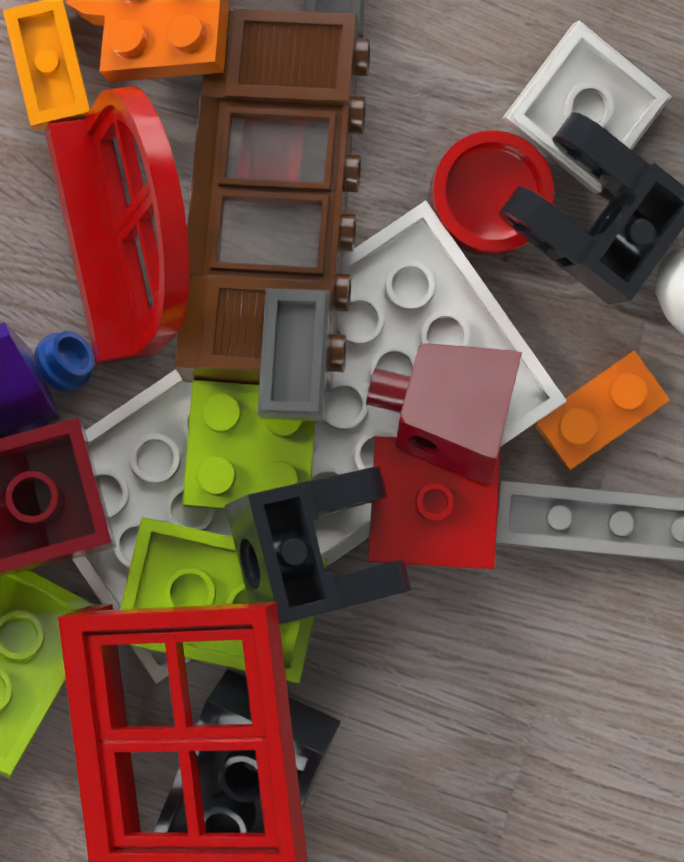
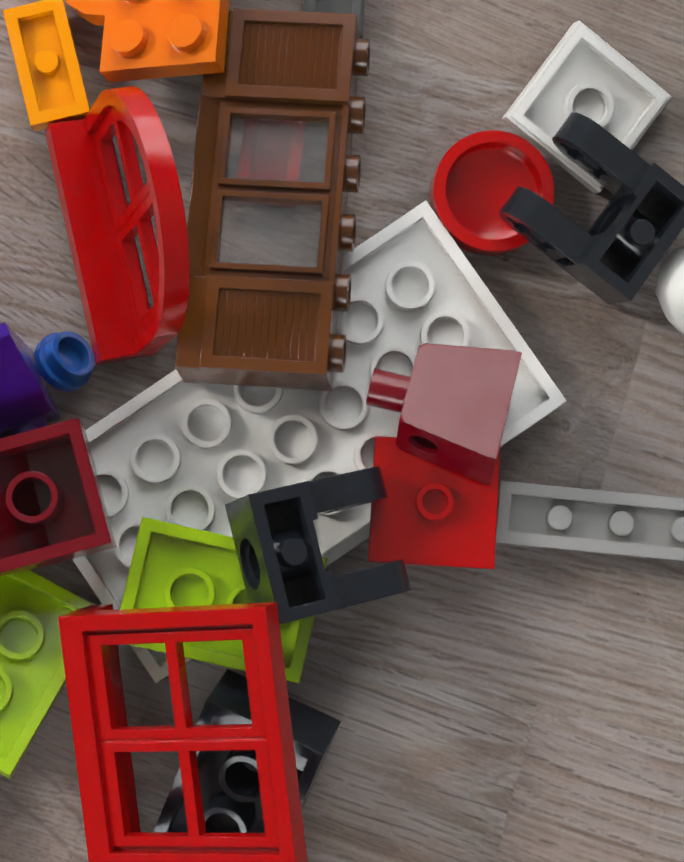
(237, 451): lime plate -> none
(294, 354): dark grey tile -> none
(601, 410): orange plate -> none

